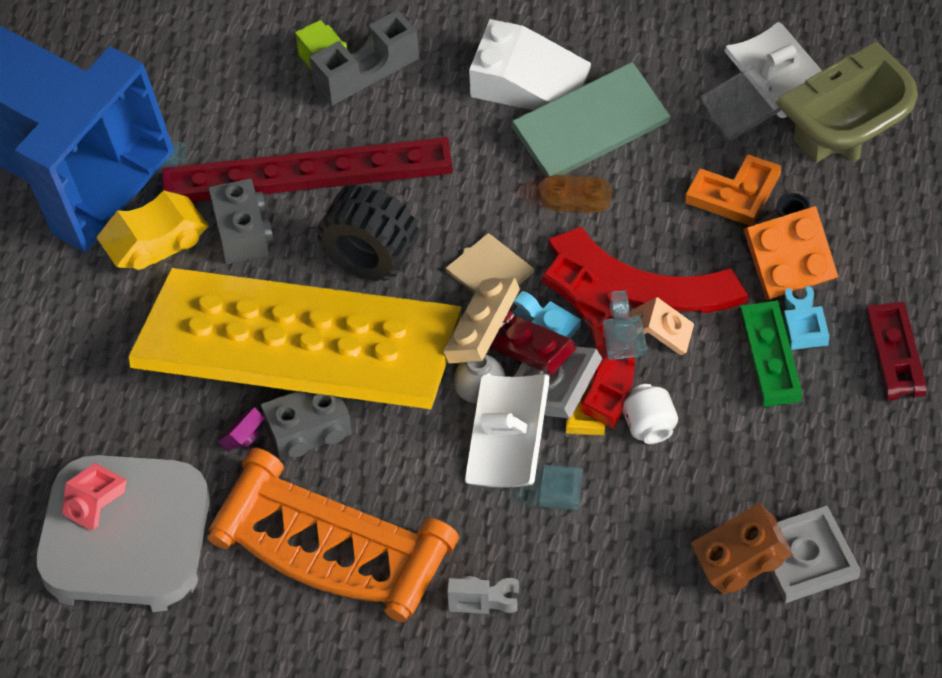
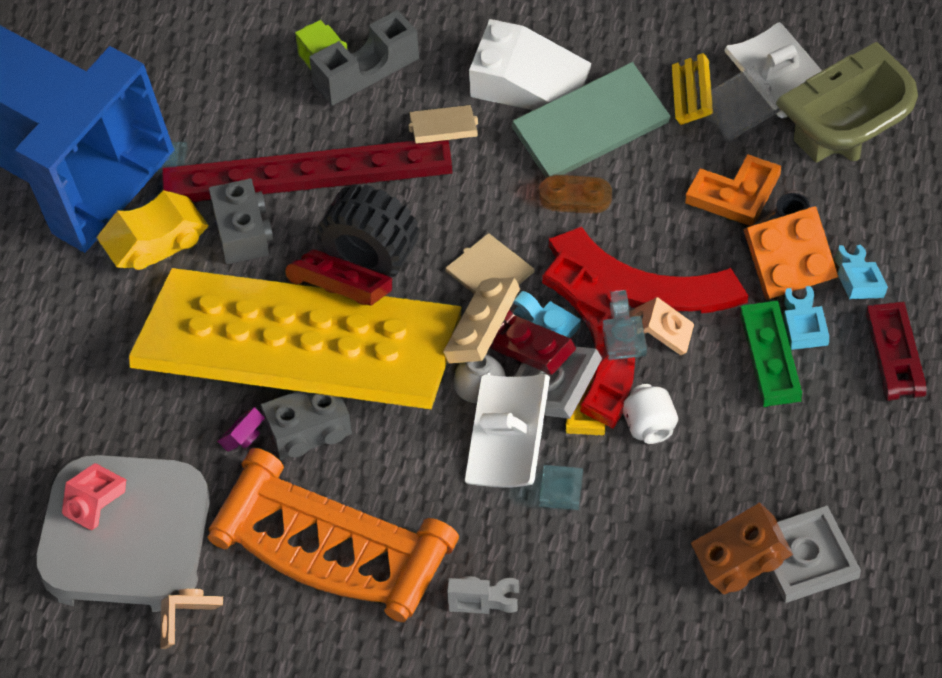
(185, 600): none -> light nougat bracket
(339, 277): none -> dark red plate
(443, 124): none -> tan piece
(688, 70): none -> yellow tile
(859, 277): none -> medium azure plate

